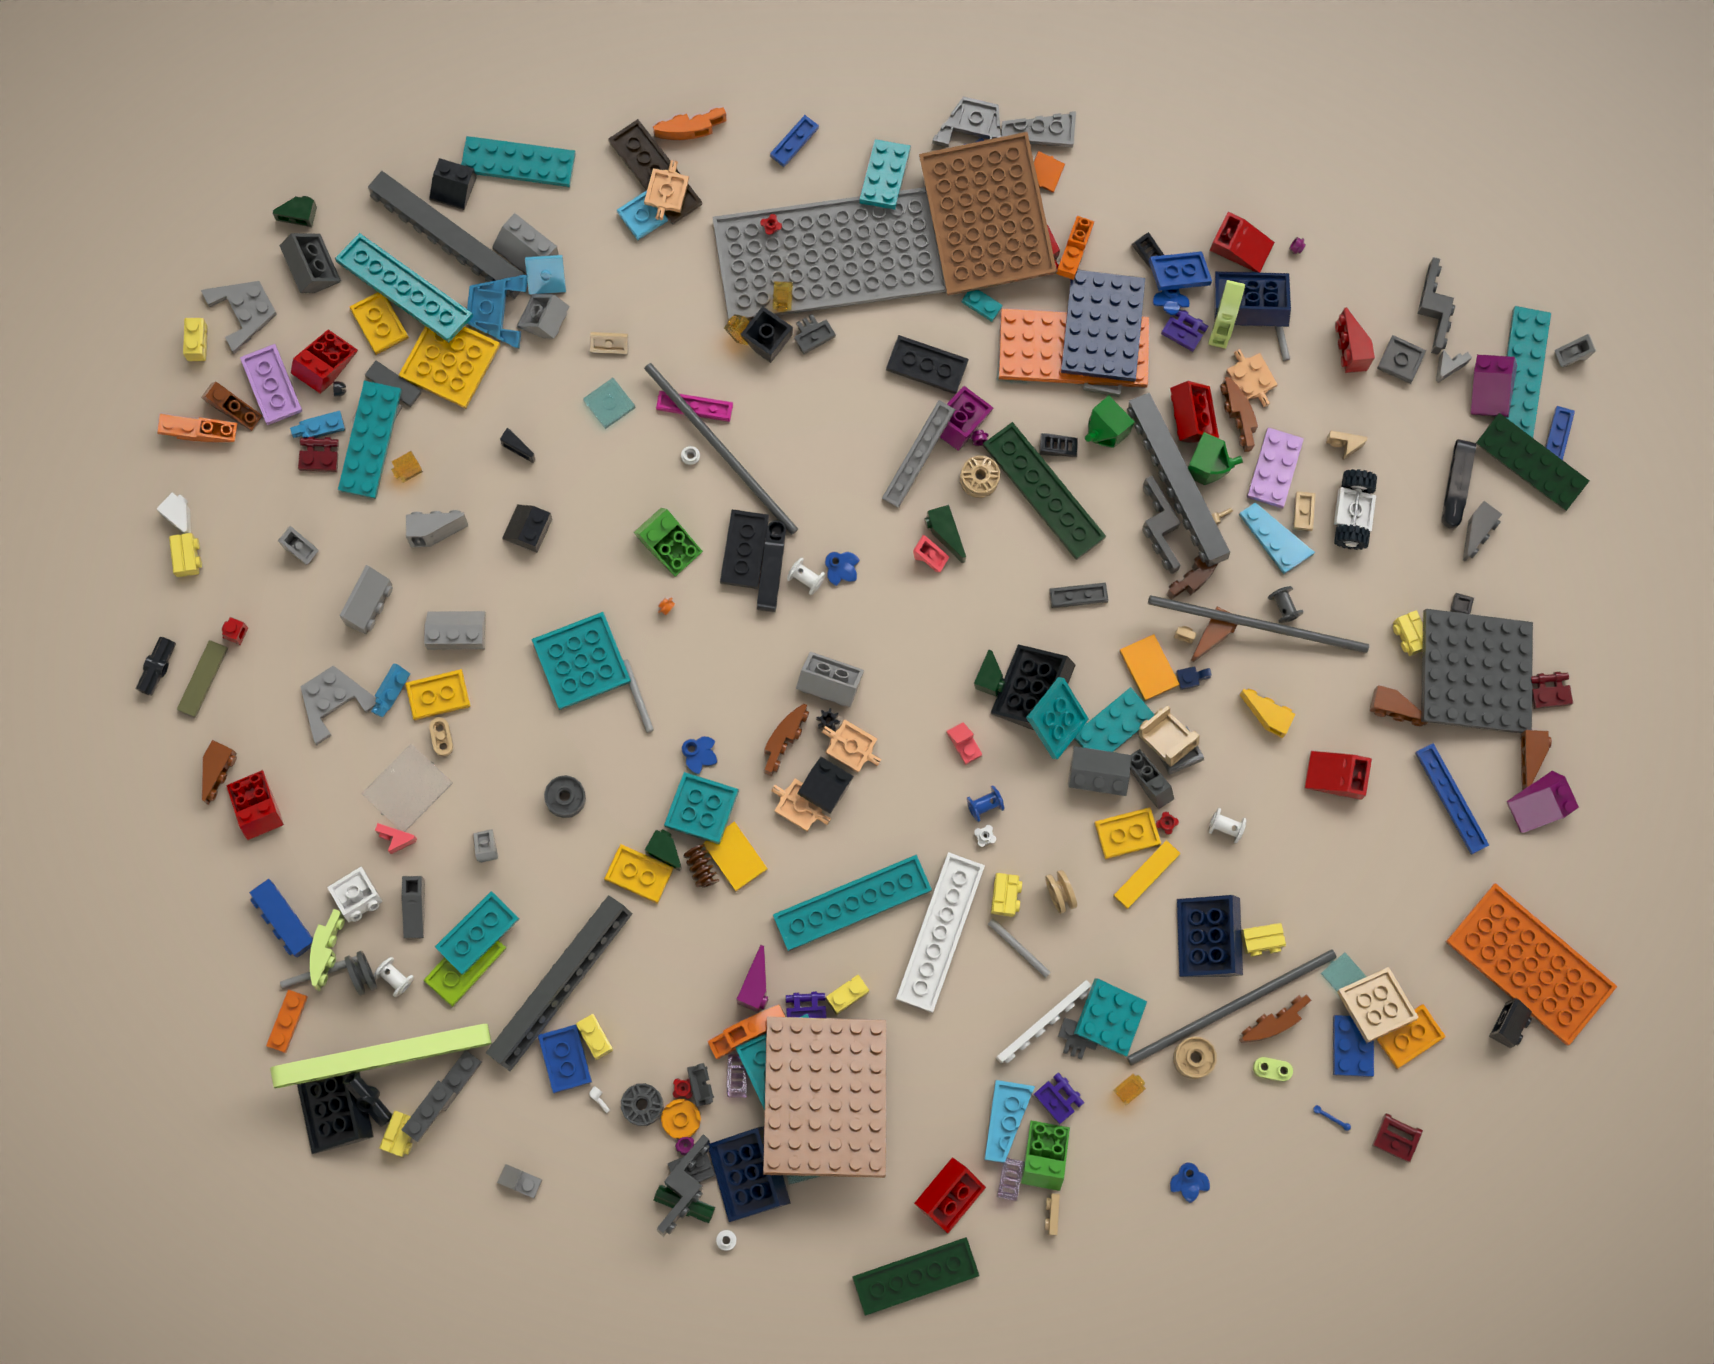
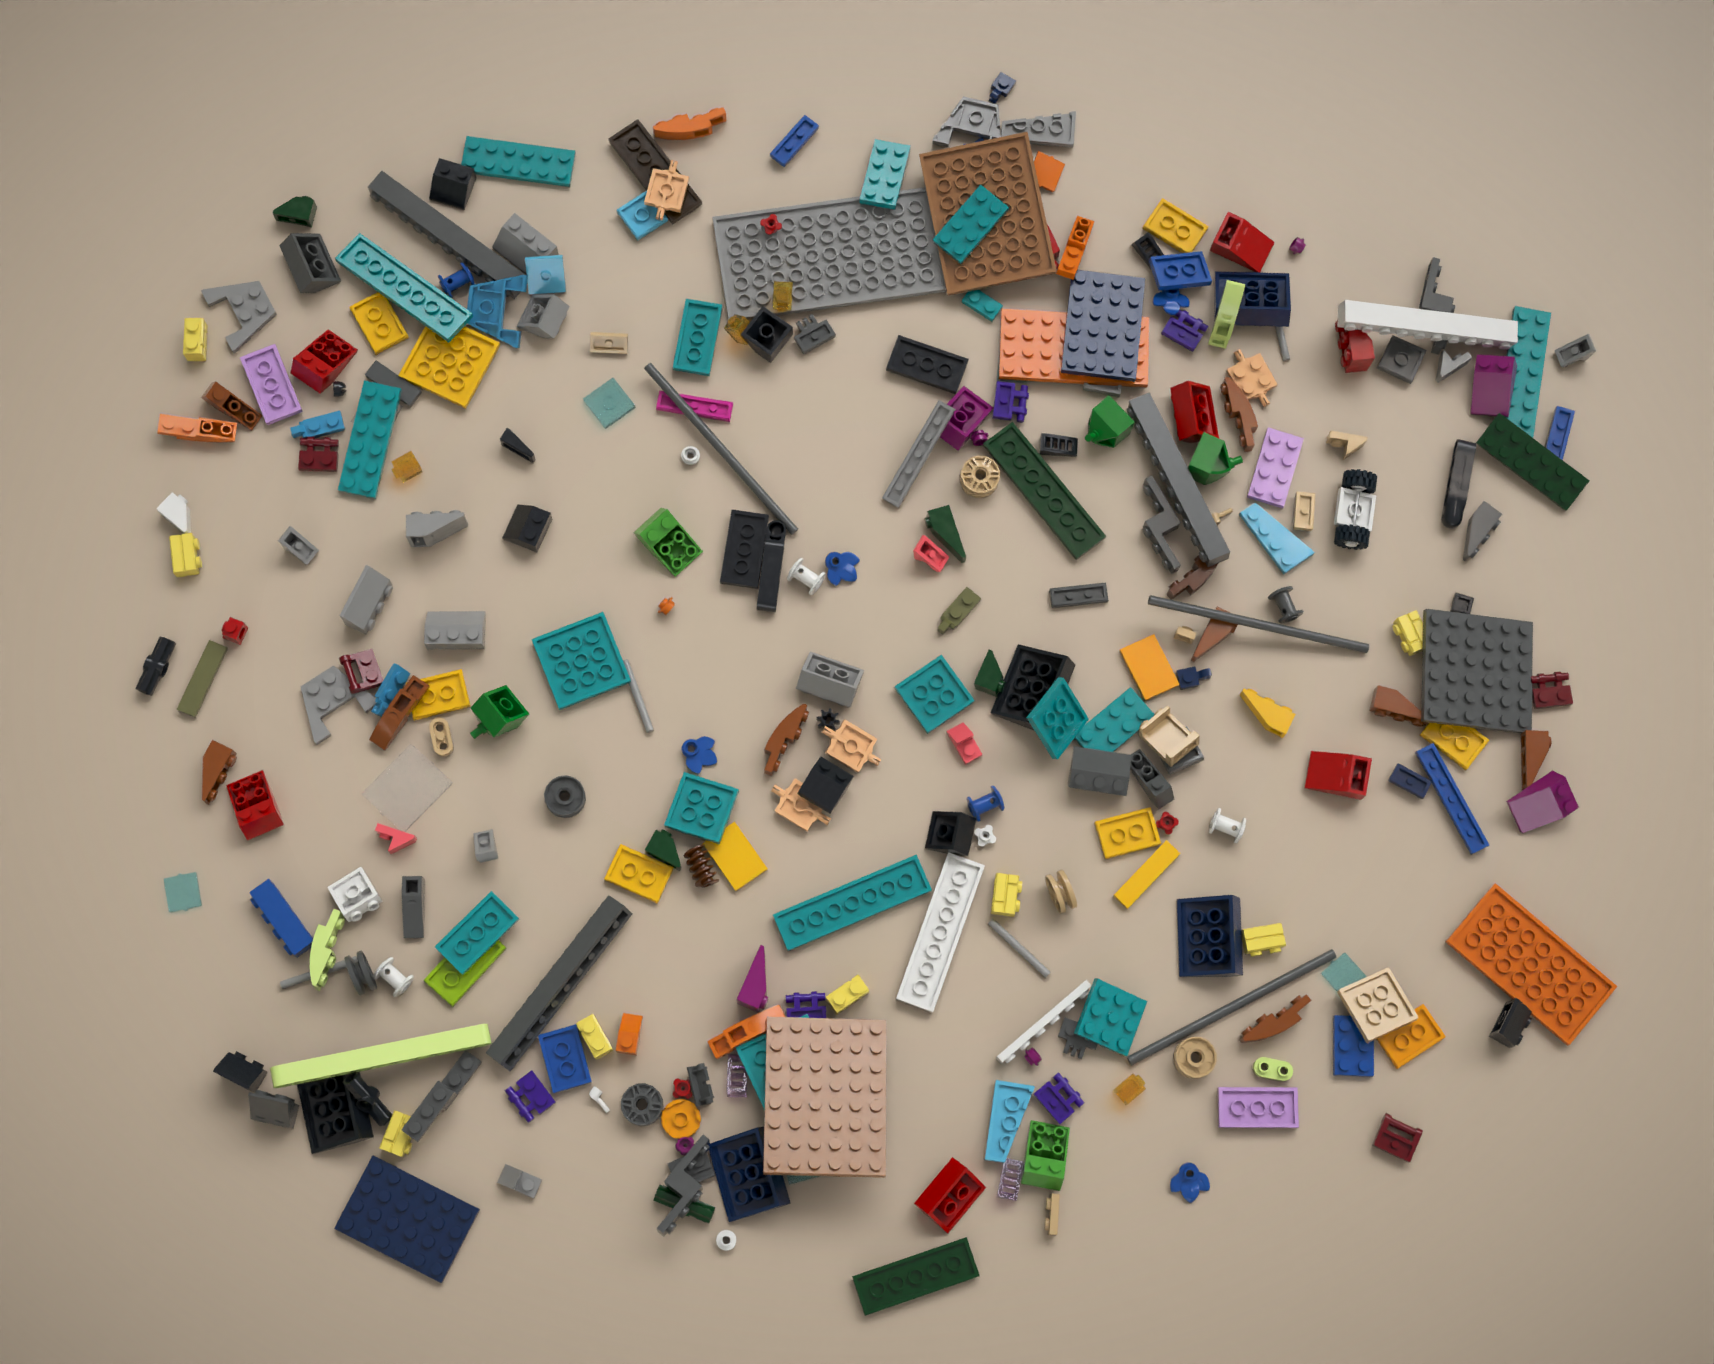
(182, 892): none -> clear light blue piece
(240, 1071): none -> black slope
(273, 1109): none -> dark grey slope
(287, 1021): orange plate -> none
(367, 668): none -> plate
(398, 712): none -> dark orange slope
(407, 1219): none -> dark blue plate
(456, 280): none -> blue hose
(498, 712): none -> green piece
(536, 1094): none -> dark purple plate
(629, 1034): none -> orange slope
(697, 337): none -> teal plate
(934, 694): none -> teal plate
(950, 832): none -> black slope
(958, 610): none -> olive hinge
(970, 224): none -> teal plate
(1001, 86): none -> plate
(1004, 400): none -> dark purple plate
(1032, 1056): none -> magenta plate
(1175, 227): none -> yellow tile
(1258, 1107): none -> lavender plate
(1317, 1109): blue hinge -> none
(1410, 781): none -> dark blue plate
(1427, 324): none -> white brick
(1456, 742): none -> yellow tile

